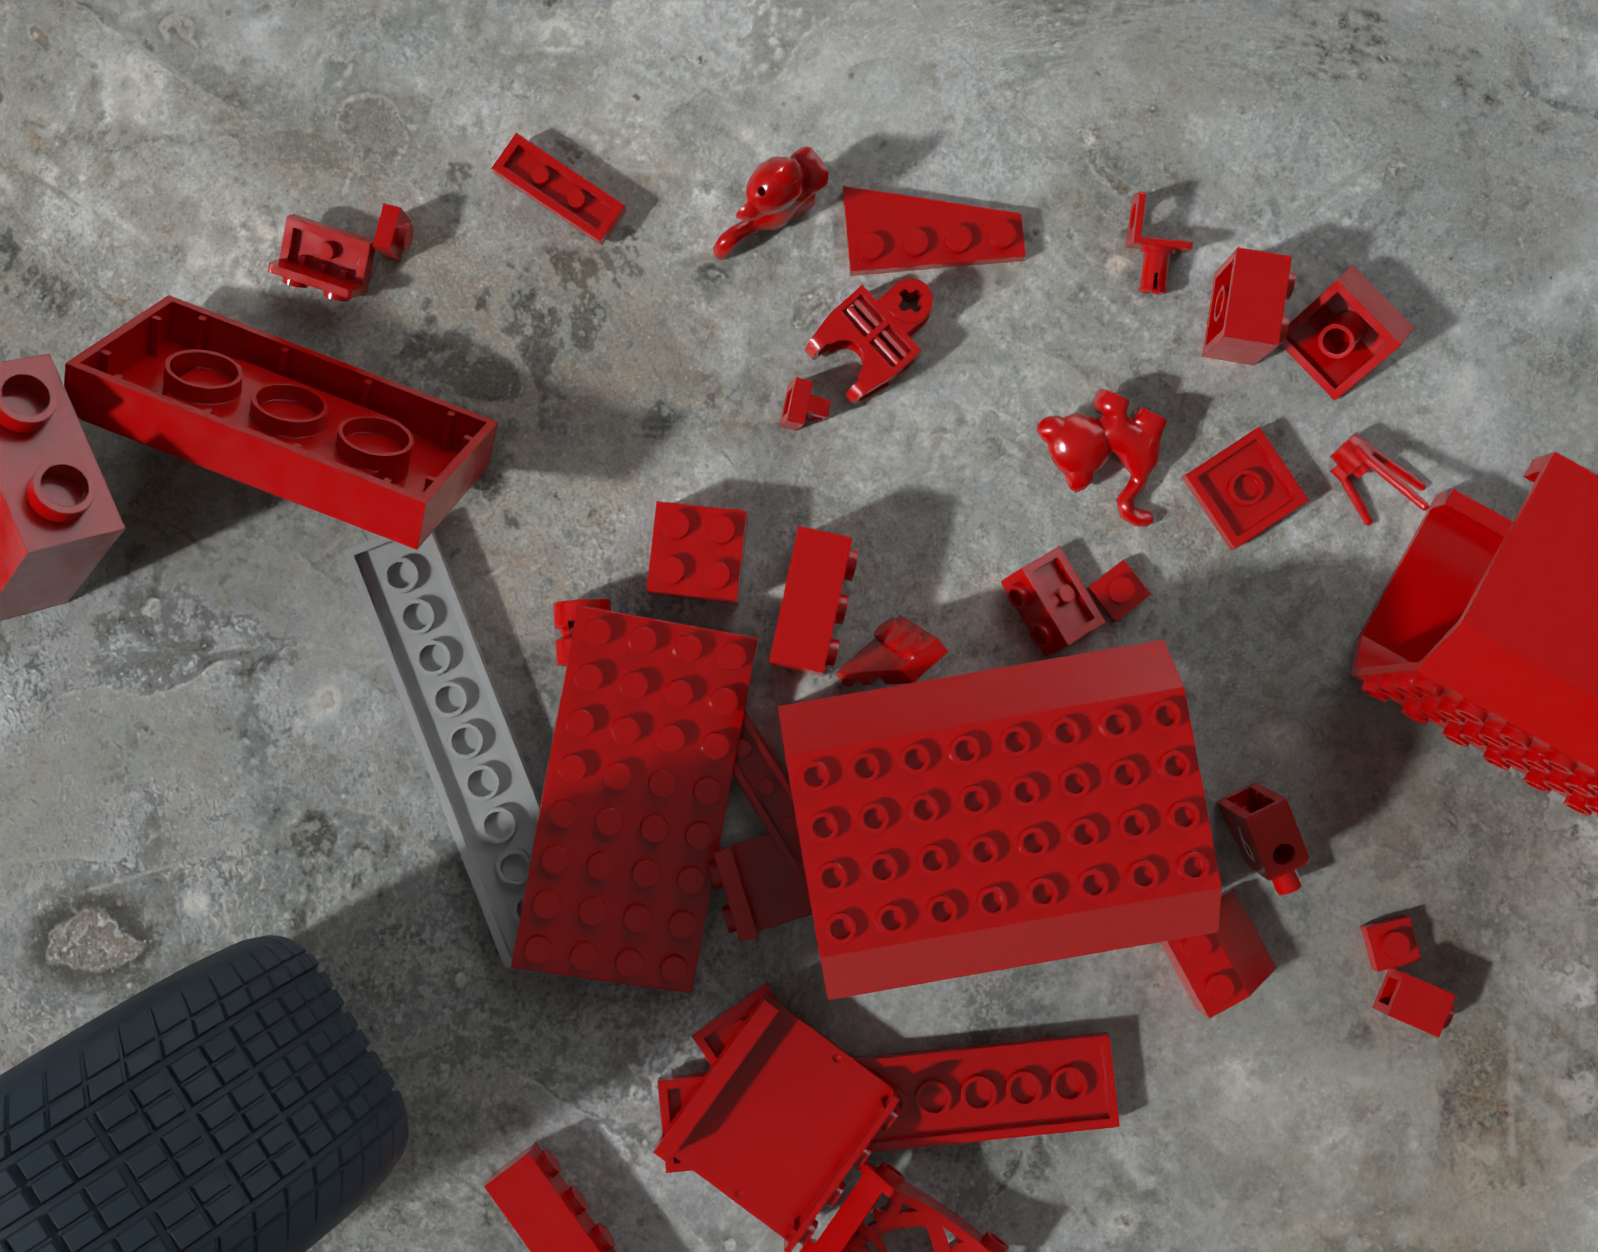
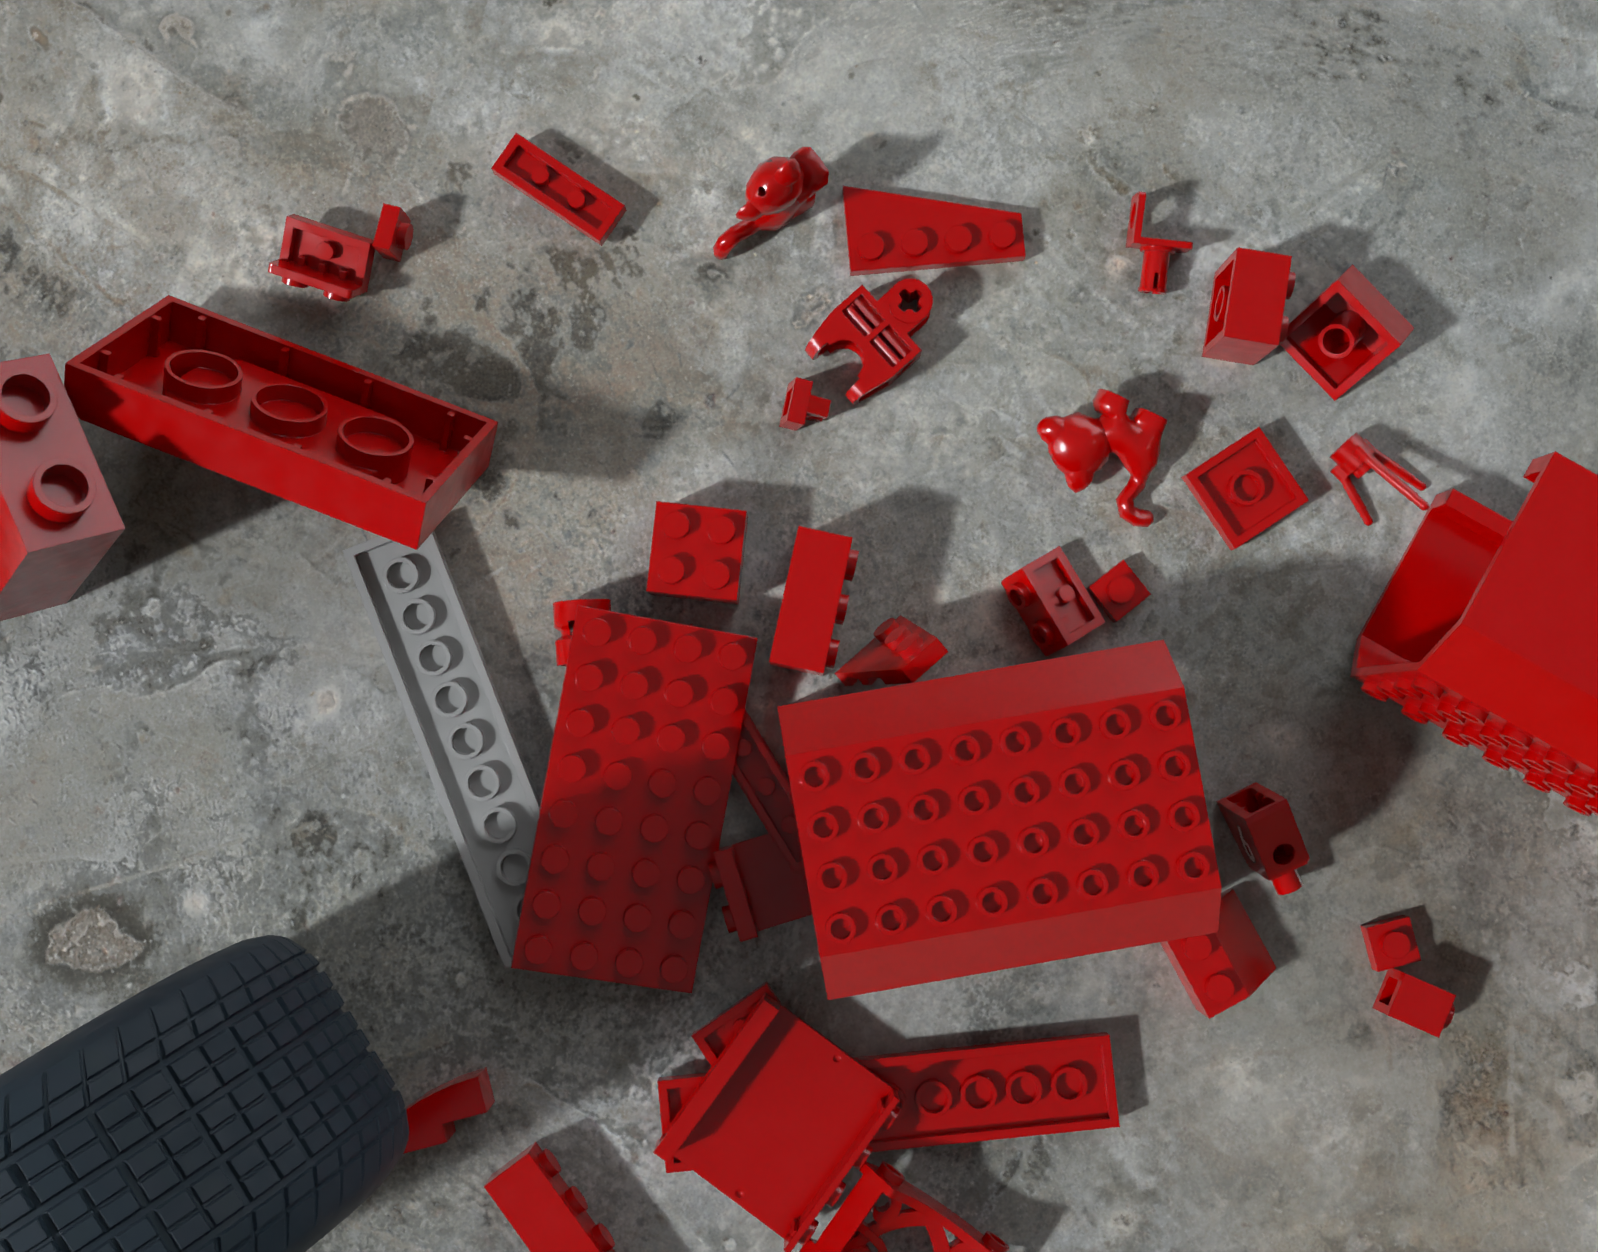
(434, 1113): none -> red slope

